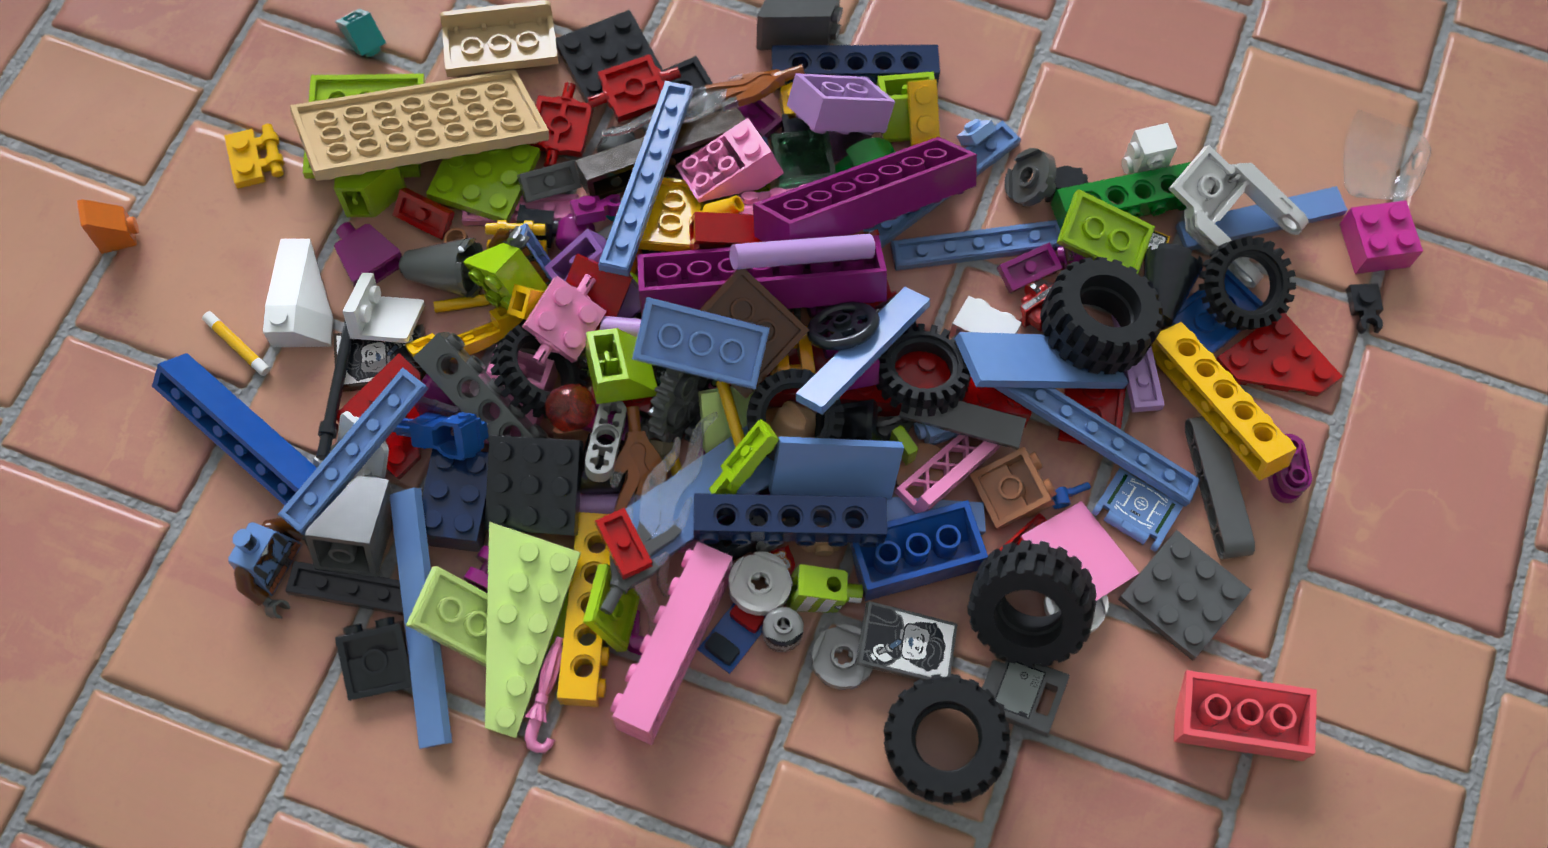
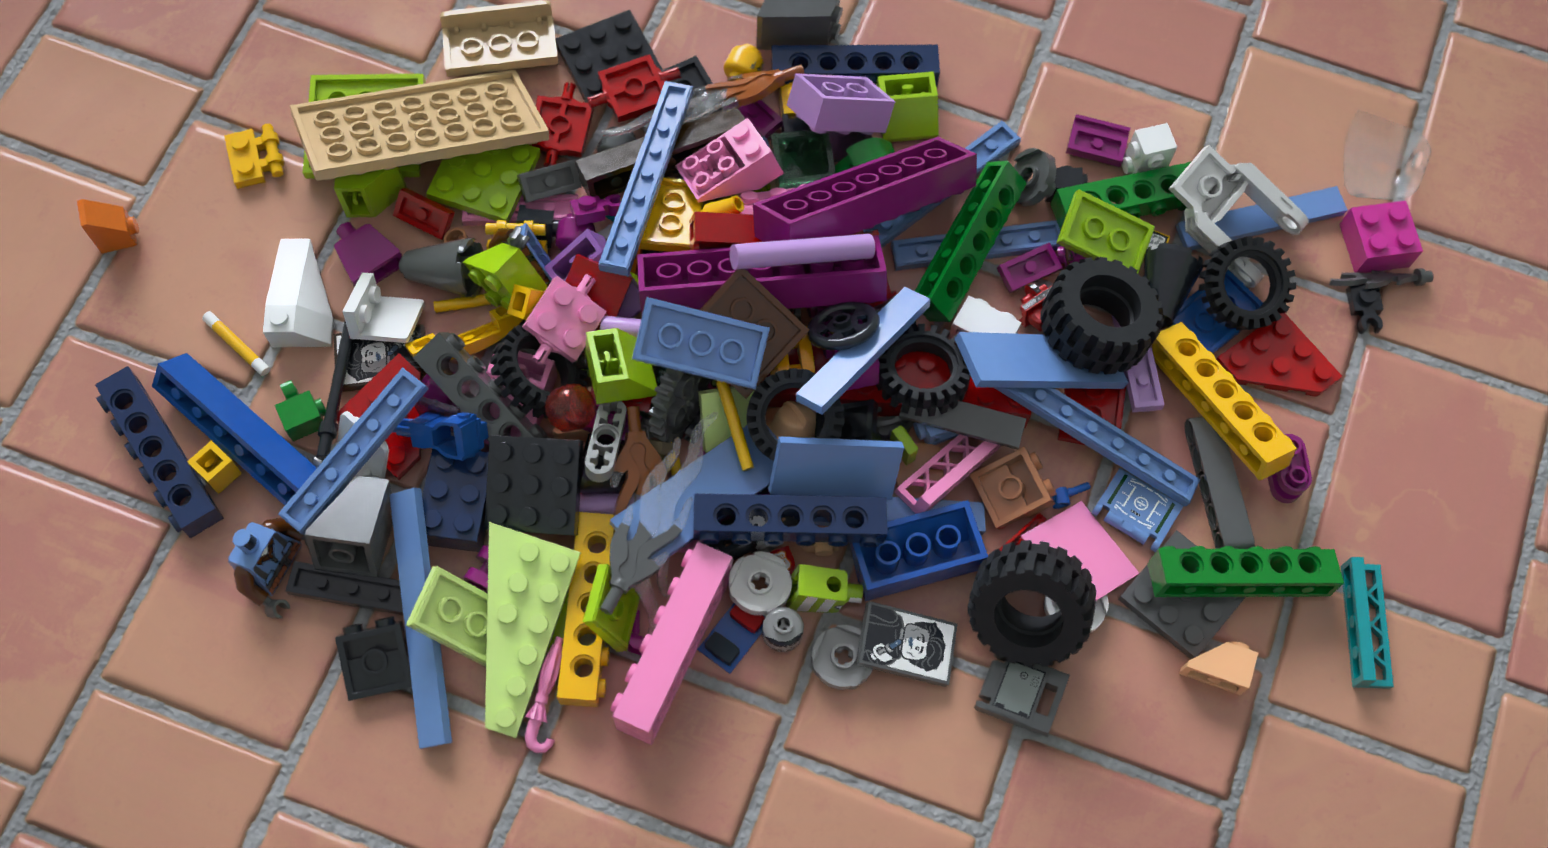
(126, 388): none -> dark blue brick
(214, 467): none -> yellow brick
(299, 412): none -> green brick
(361, 32): teal slope -> none
(623, 543): red plate -> none
(743, 60): none -> yellow head
(745, 458): lime hinge -> none
(923, 110): yellow plate -> none
(956, 694): black tyre -> none
(970, 239): none -> green brick
(976, 131): light blue plate -> none
(1098, 140): none -> magenta plate
(1224, 667): none -> light nougat slope
(1244, 572): none -> green brick
(1246, 716): coral slope -> none
(1360, 627): none -> teal fence
(1379, 279): none -> dark grey piece

